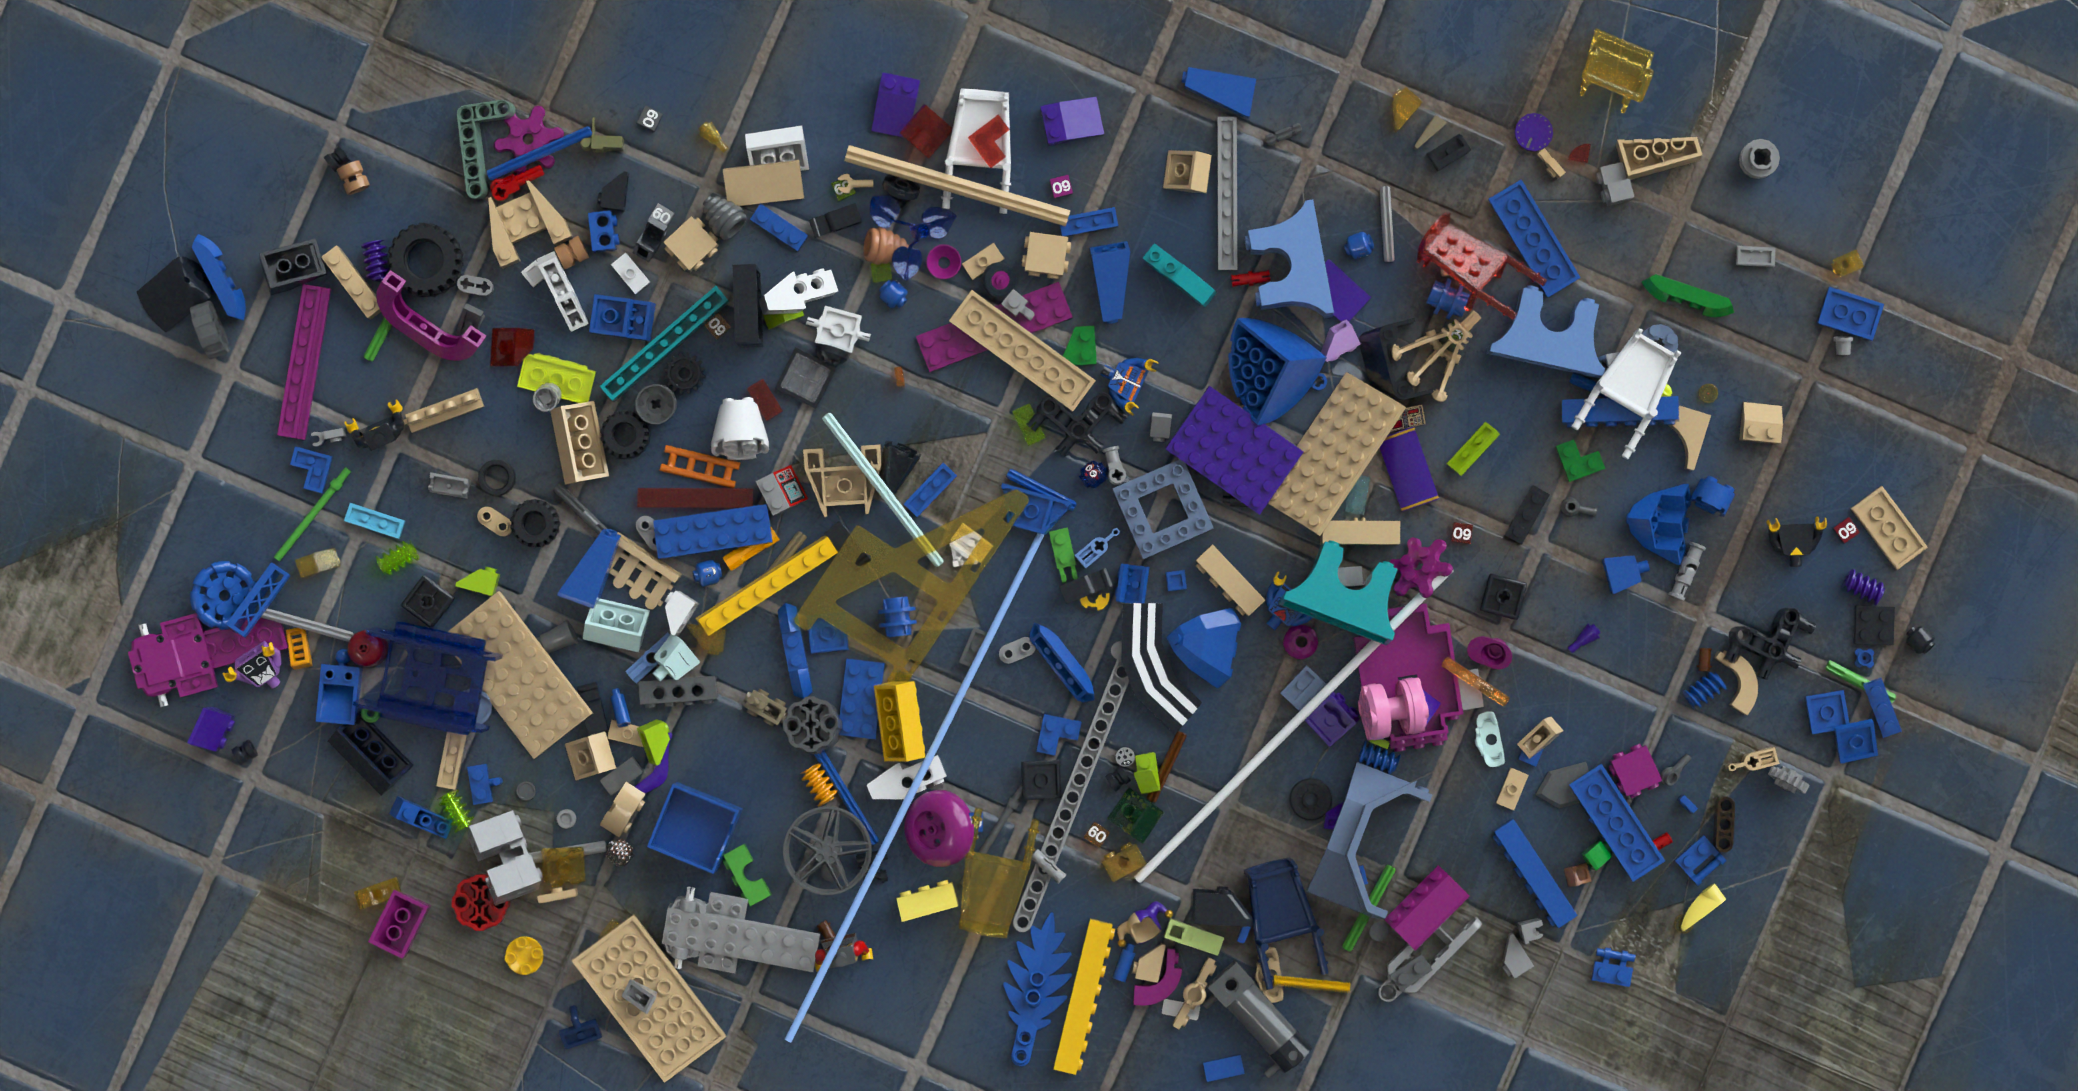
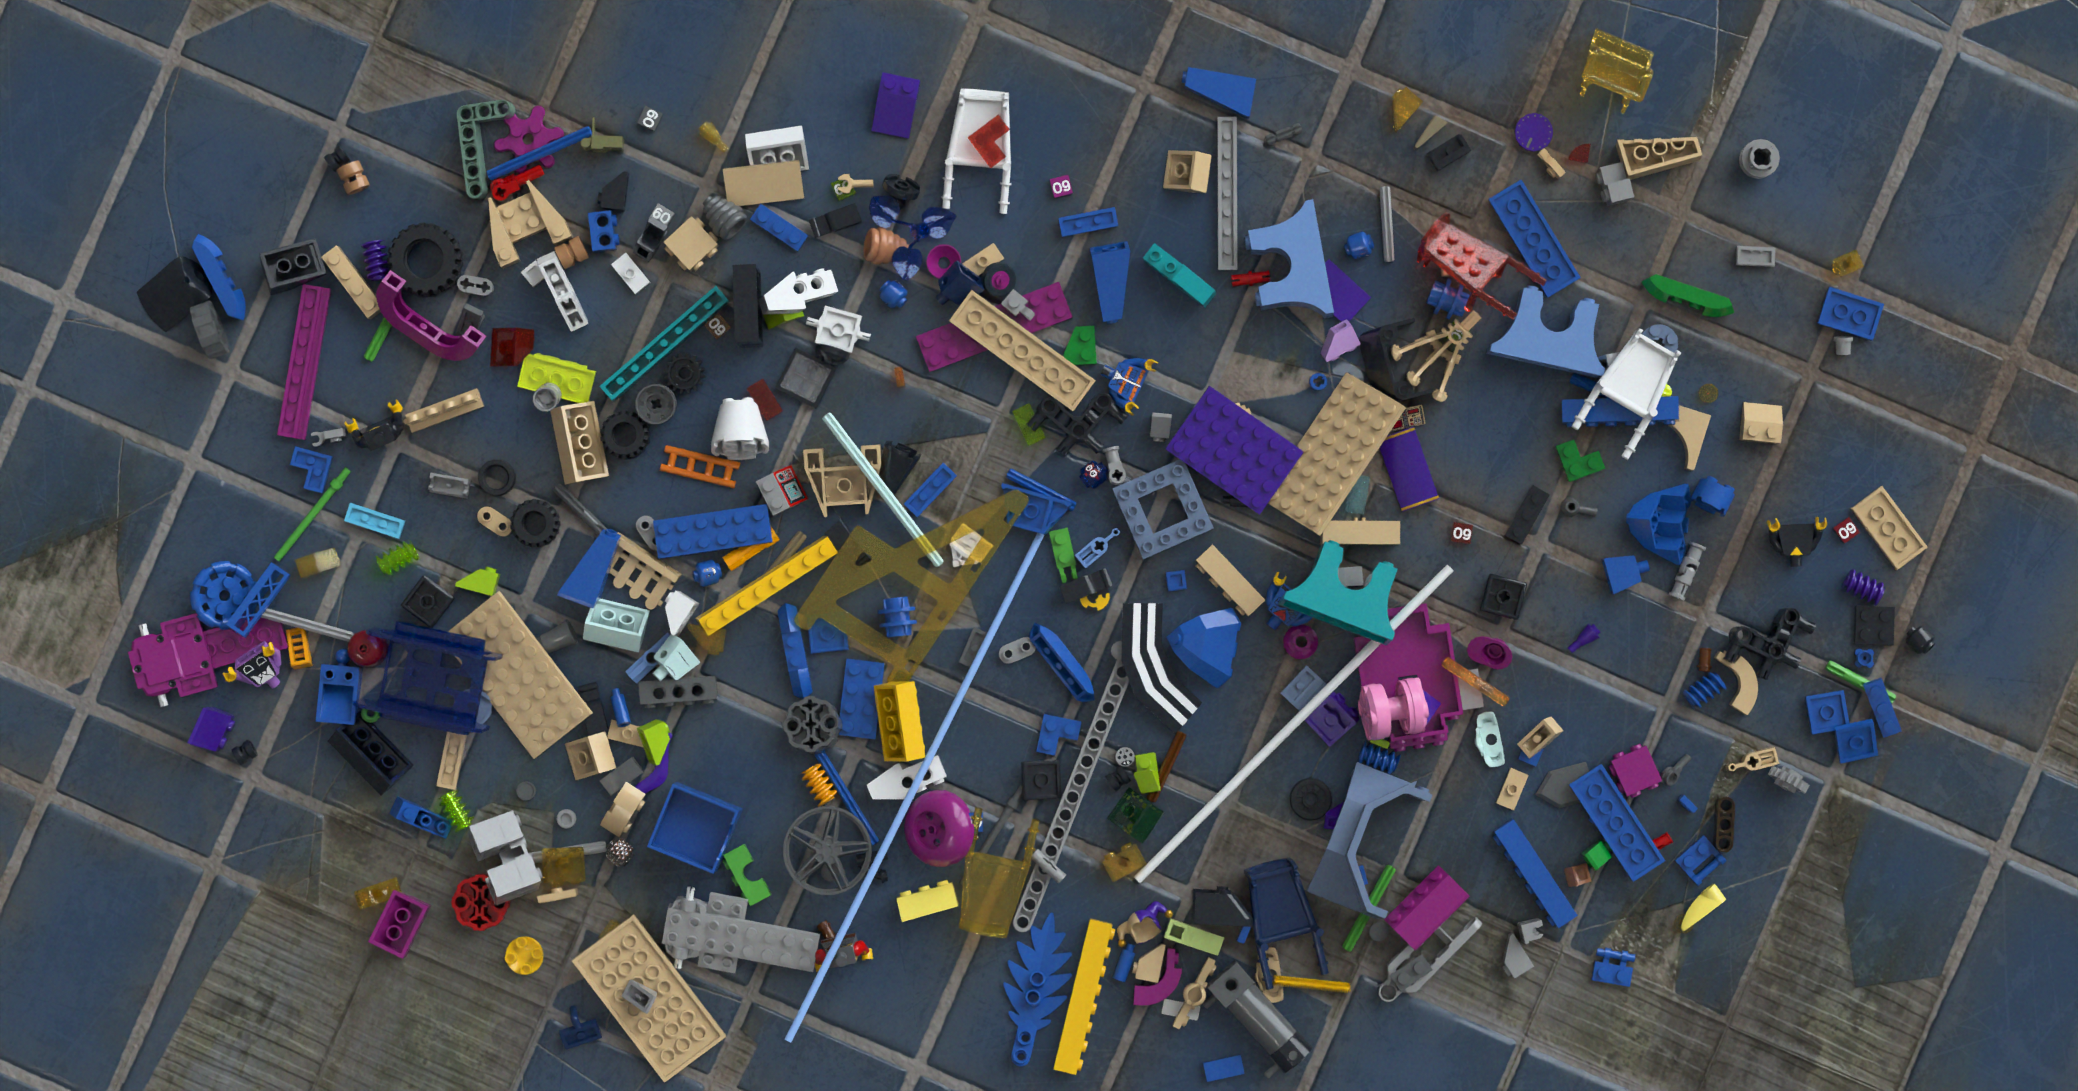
(481, 784): blue plate -> none
(622, 317): blue slope -> none
(694, 497): clear red plate -> none
(760, 704): dark tan brick -> none
(881, 272): clear neon green tile -> none
(926, 131): clear red plate -> none
(957, 185): tan axle -> none
(957, 284): none -> dark blue torso
(1046, 255): tan brick -> none
(1071, 120): slope -> none
(1096, 834): clear orange tile -> none
(1132, 584): blue bracket -> none
(1270, 368): blue brick -> none
(1431, 567): magenta plate -> none
(1473, 448): lime plate -> none

